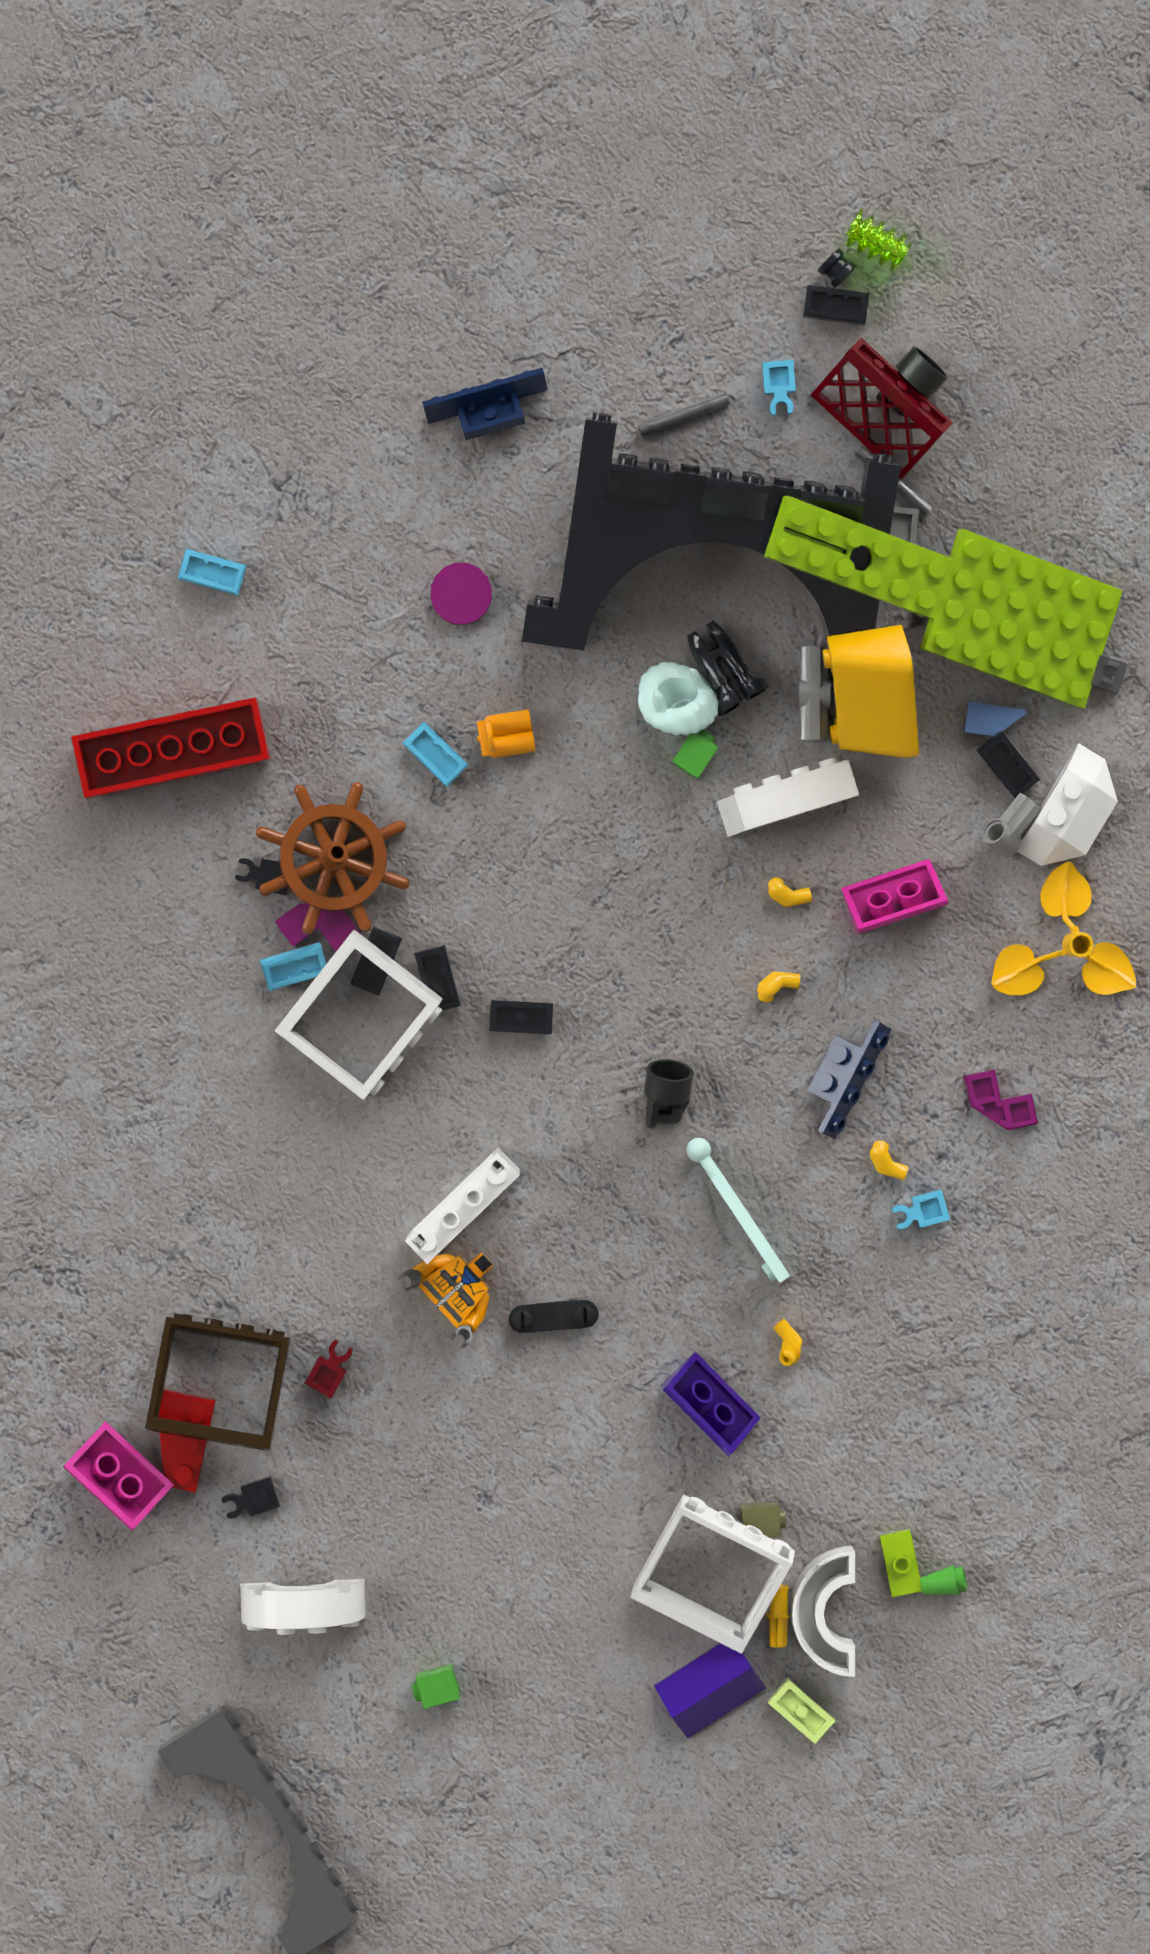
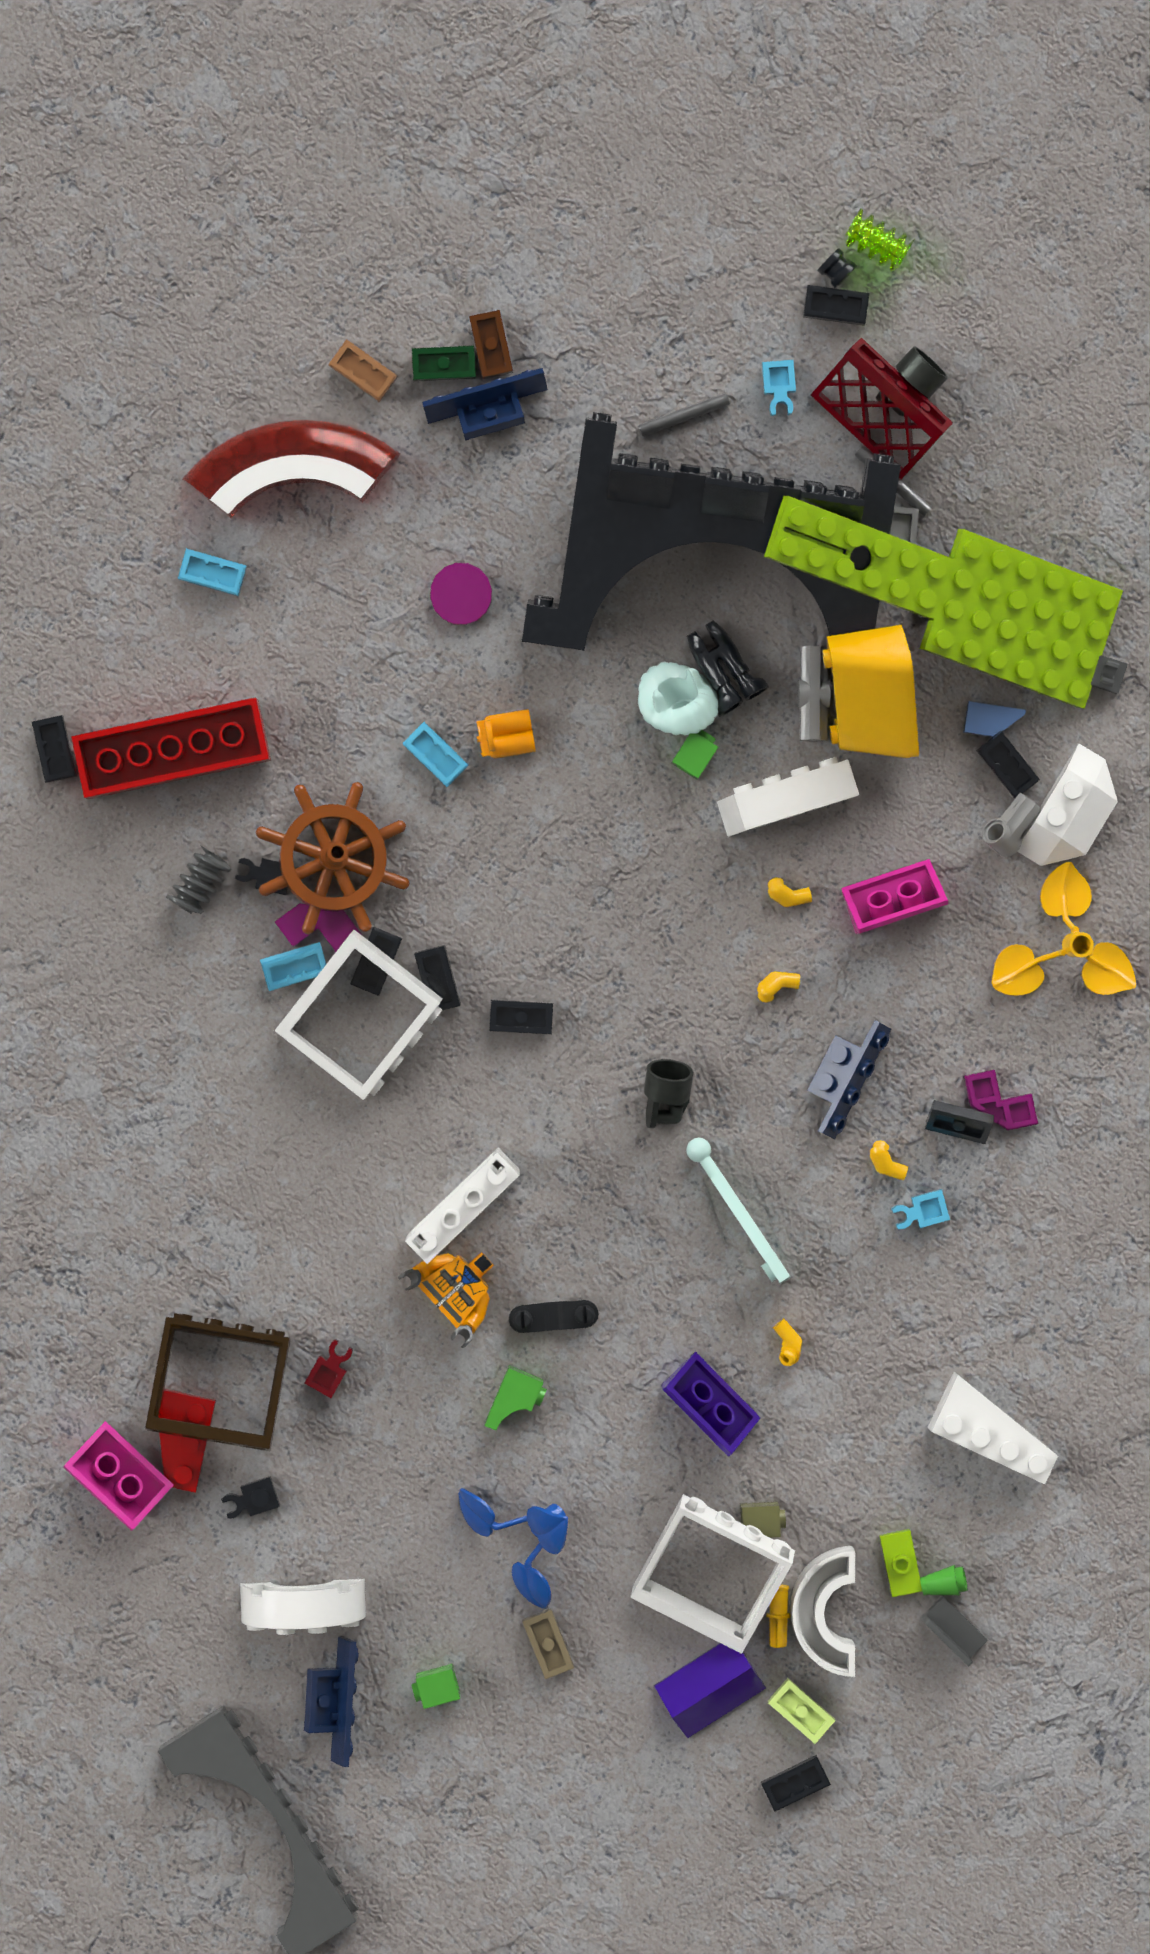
(54, 749): none -> black plate
(199, 881): none -> dark grey piece
(289, 455): none -> clear red brick
(331, 1701): none -> dark blue bracket
(363, 370): none -> medium nougat plate
(443, 363): none -> dark green plate
(491, 344): none -> reddish brown plate
(517, 1392): none -> bright green arch
(546, 1524): none -> blue plant
(548, 1643): none -> dark tan plate
(795, 1783): none -> black plate
(954, 1629): none -> dark grey panel
(959, 1122): none -> black plate
(981, 1426): none -> white wedge

